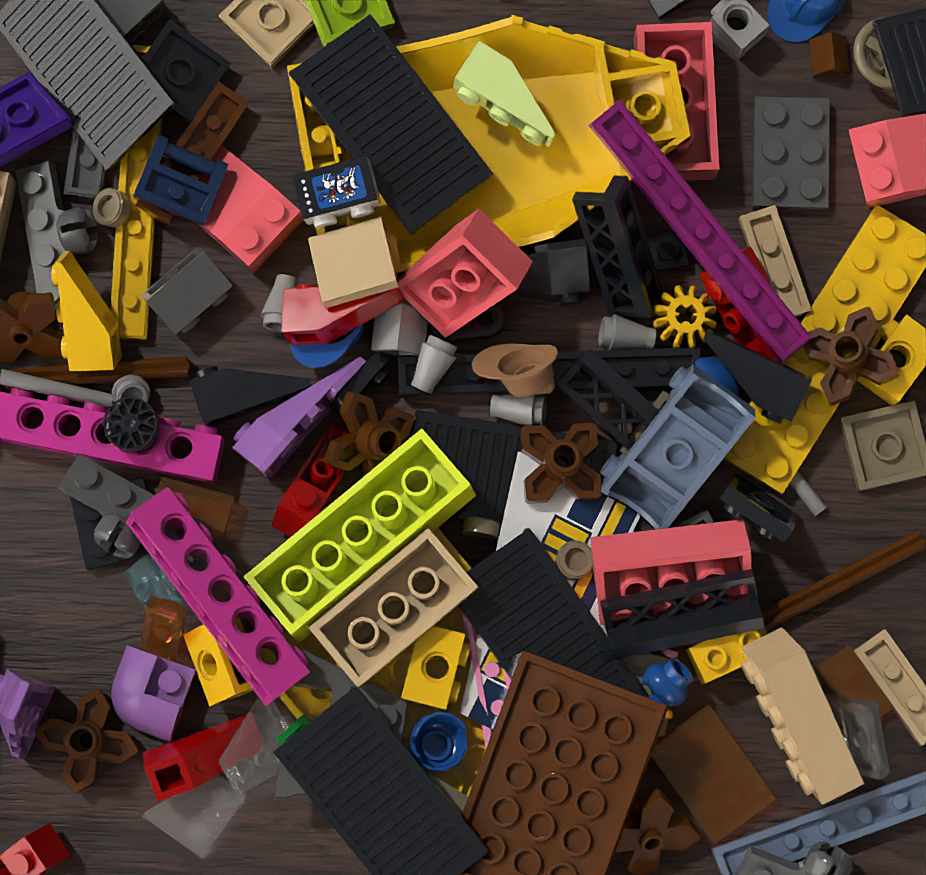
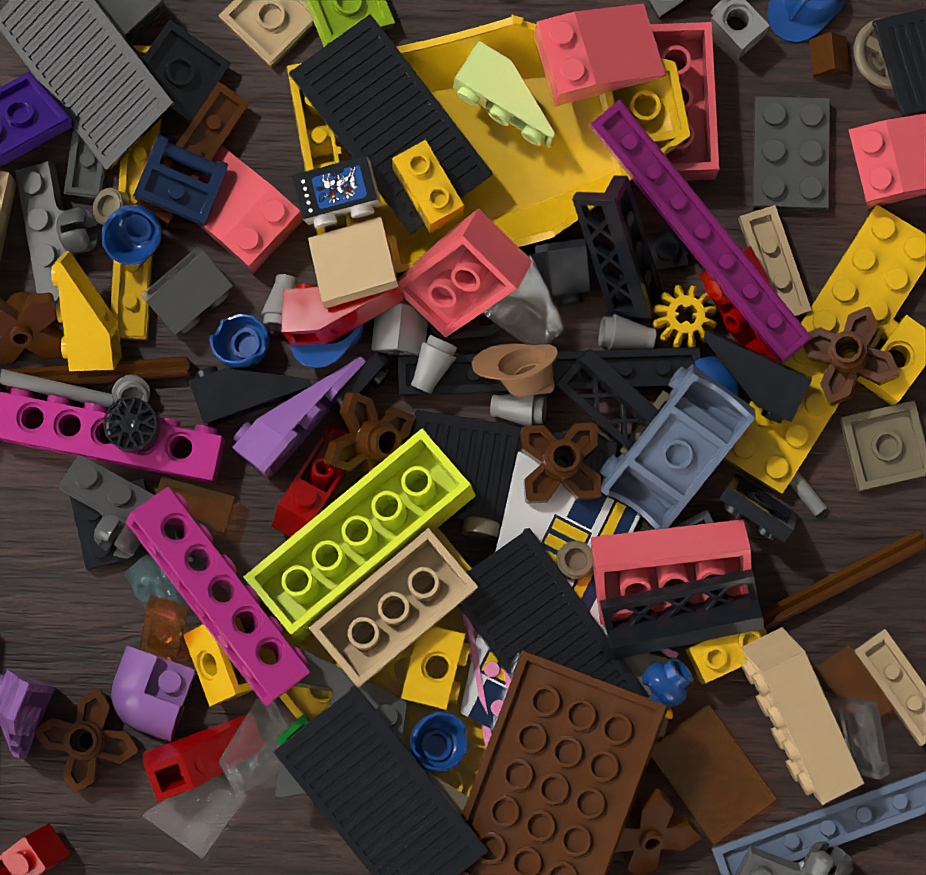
(131, 234): none -> blue hair
(240, 342): none -> blue hair
(428, 186): none -> yellow brick
(528, 311): none -> clear wing
(597, 51): none -> coral slope

